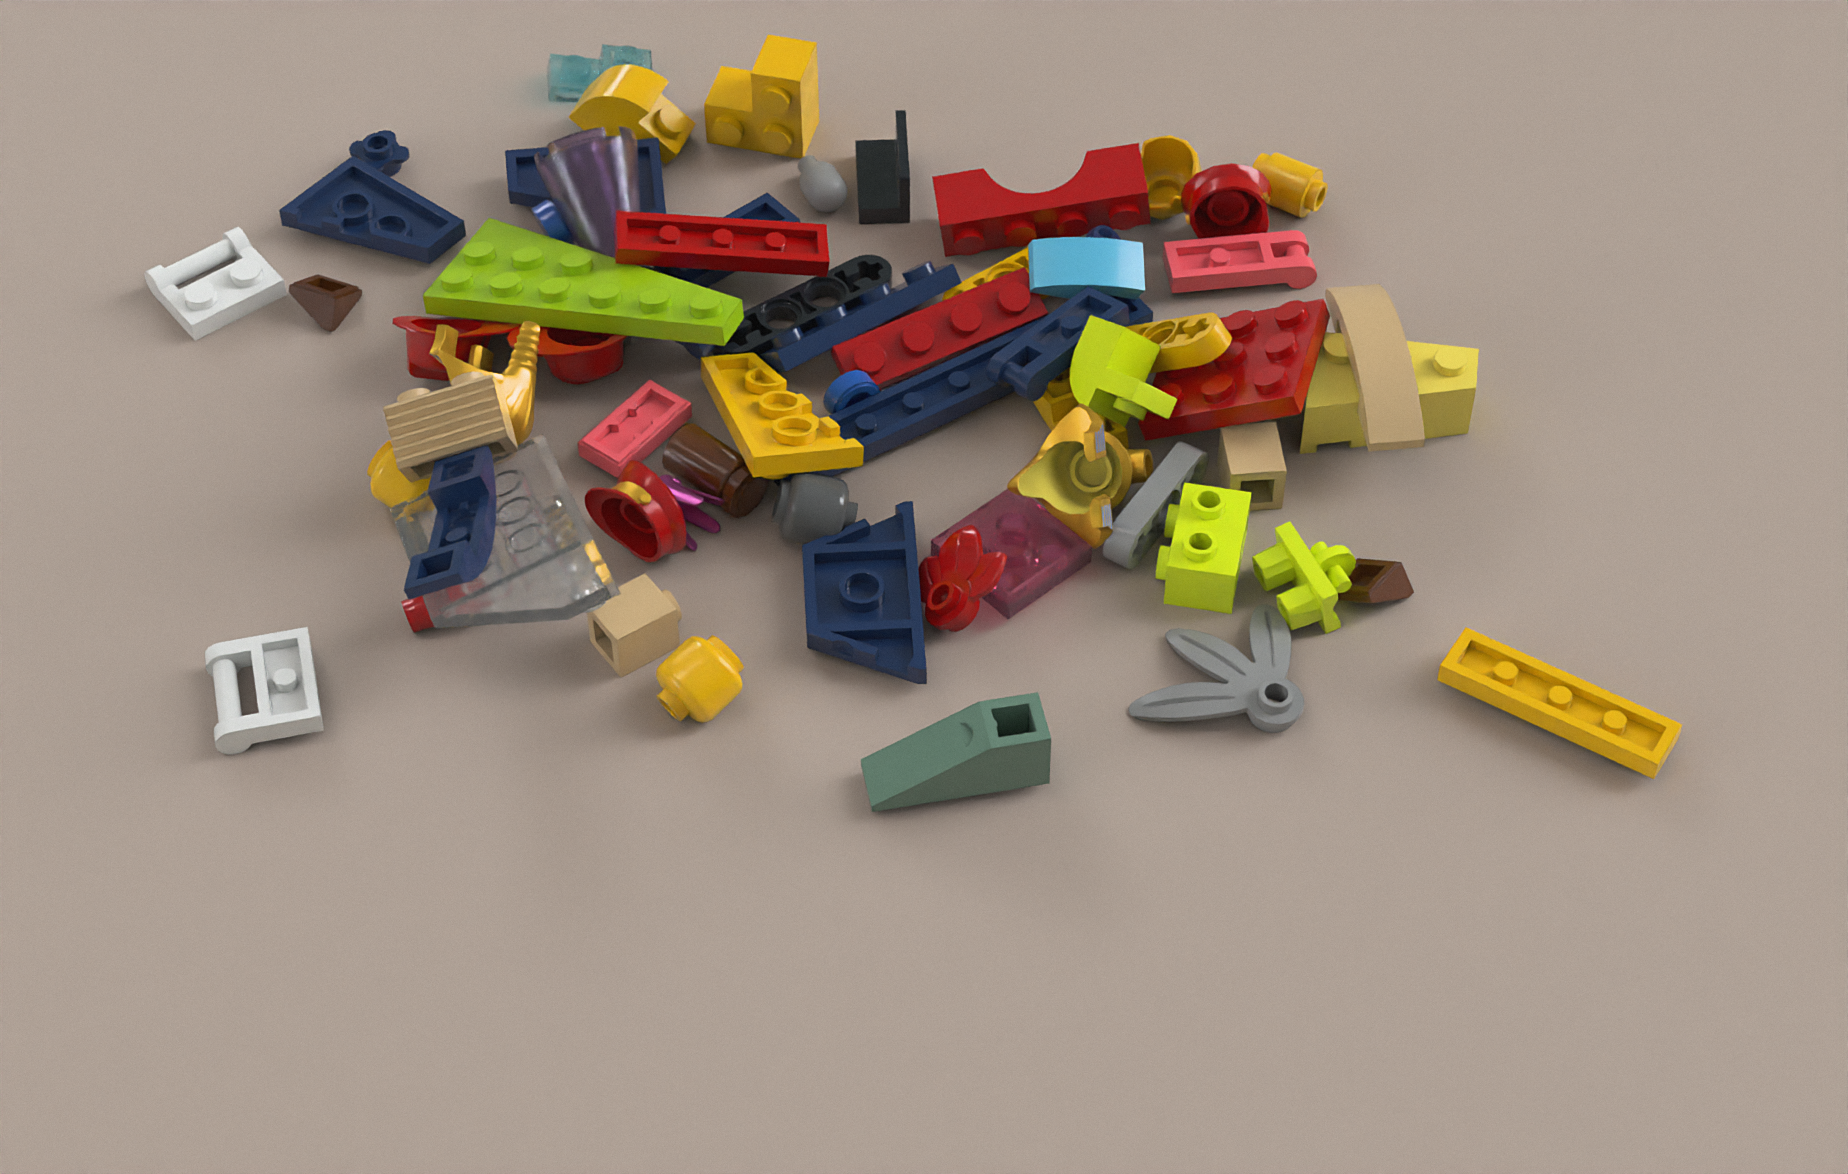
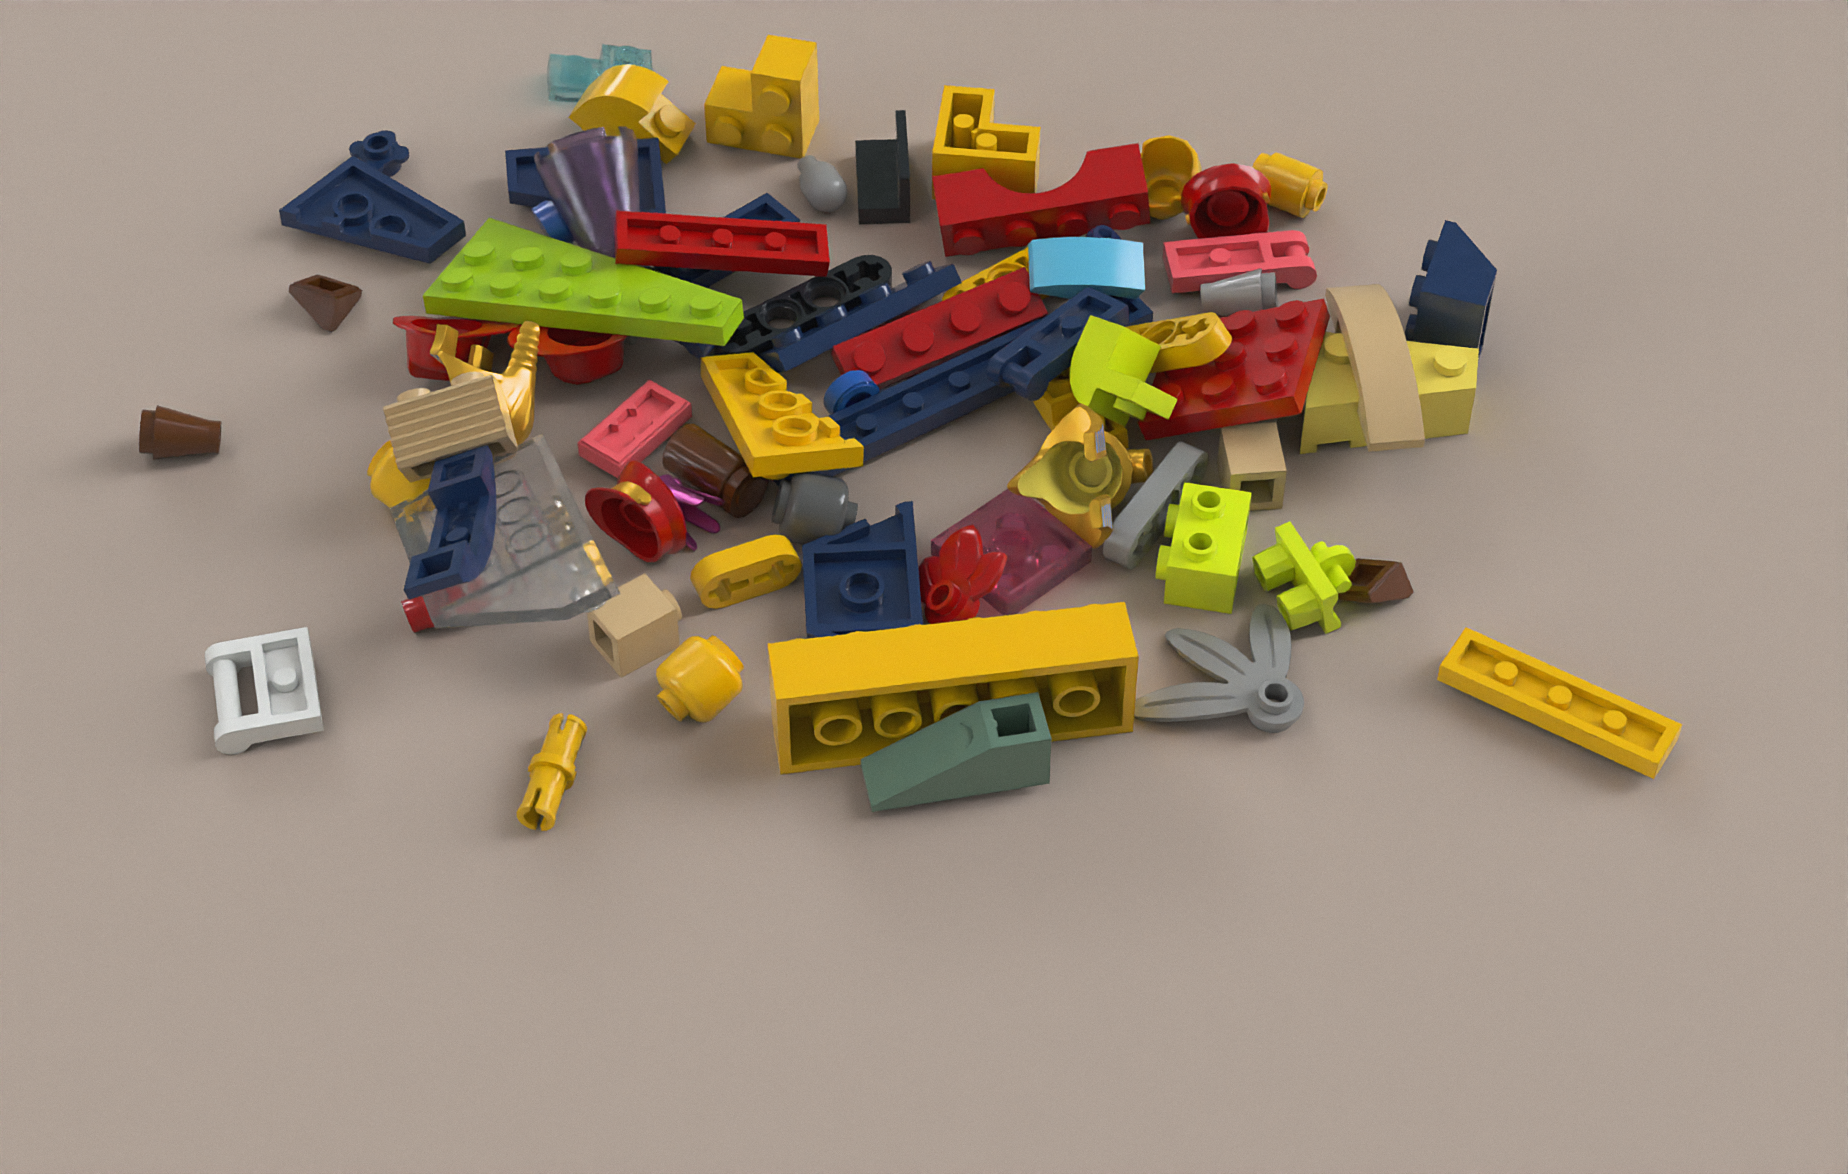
(177, 434): none -> reddish brown cone
(220, 295): white plate -> none
(551, 772): none -> yellow pin
(745, 571): none -> yellow beam
(872, 688): none -> yellow brick
(971, 141): none -> yellow brick
(1241, 292): none -> light grey cone
(1454, 294): none -> dark blue slope

